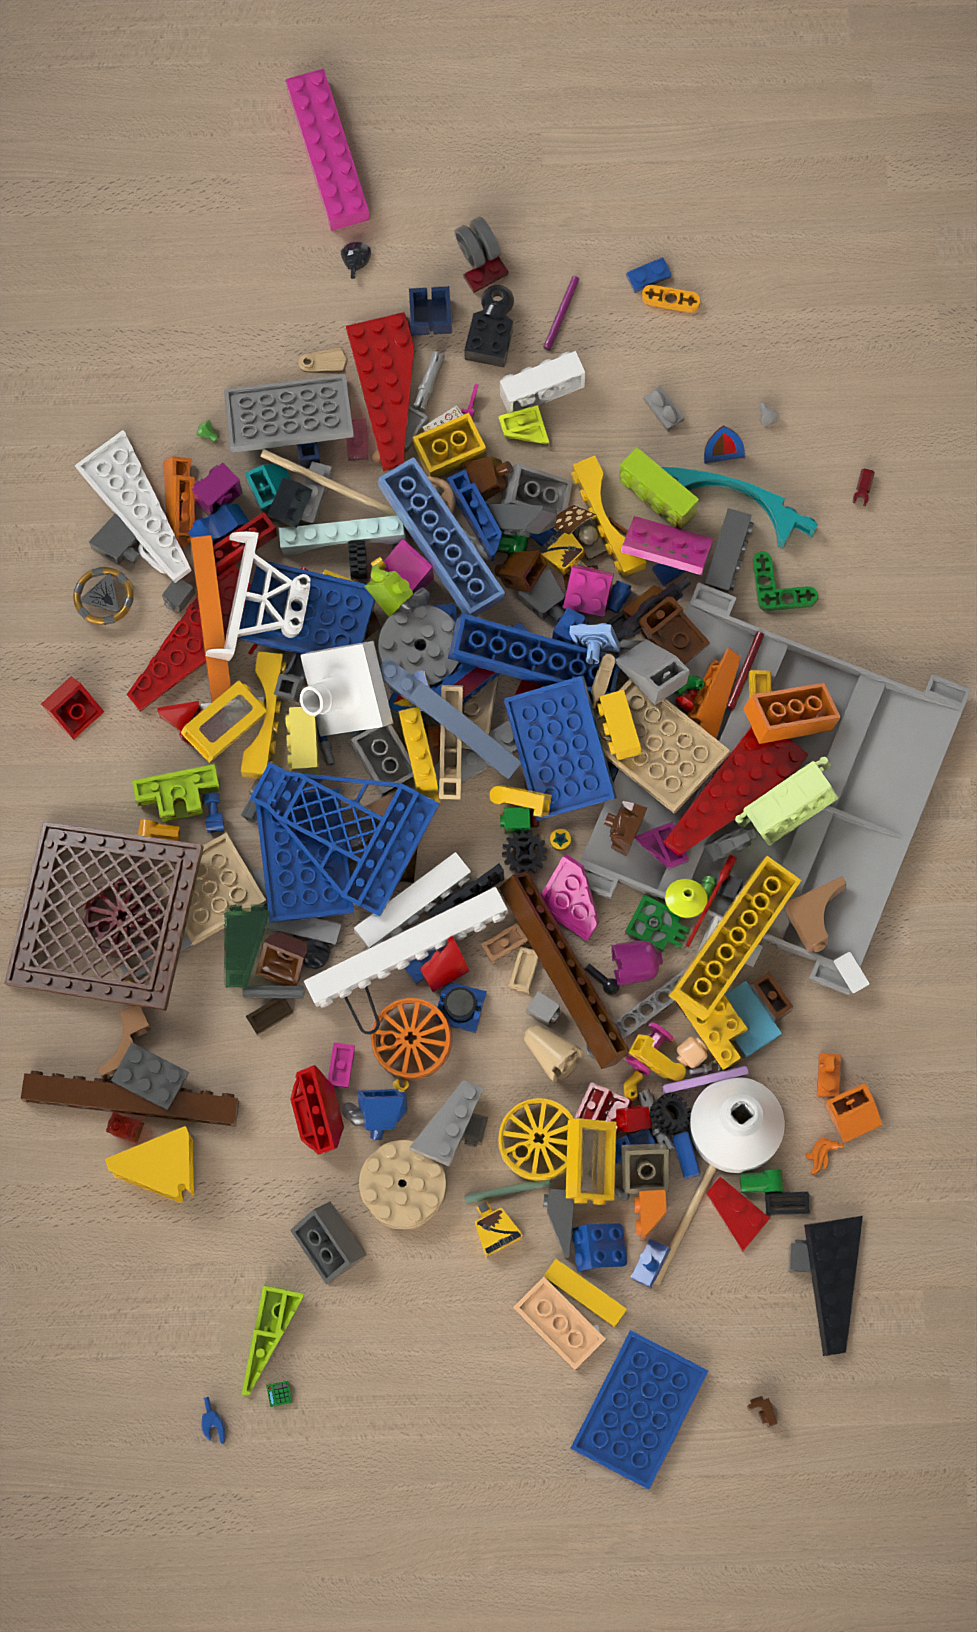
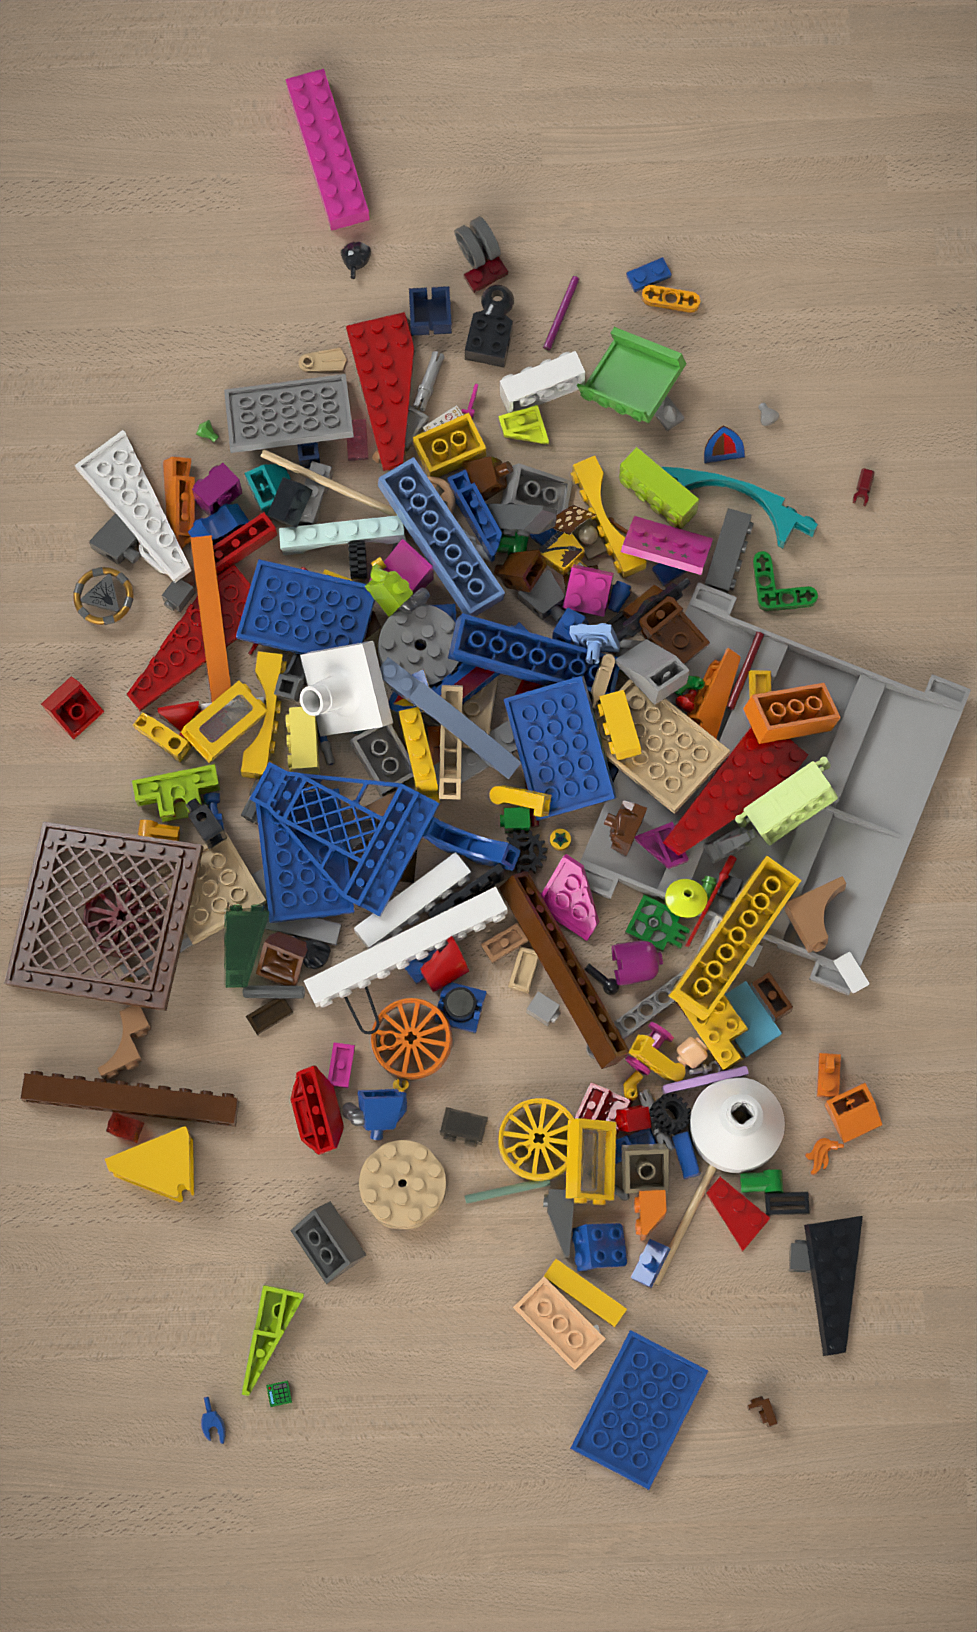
(150, 1076): dark grey plate -> none
(162, 736): none -> yellow leg
(209, 829): none -> black torso
(292, 620): white piece -> none
(446, 1129): light grey wing -> none
(474, 847): none -> blue arch
(495, 1229): torso -> none
(552, 1052): tan cone -> none
(633, 376): none -> bright green panel

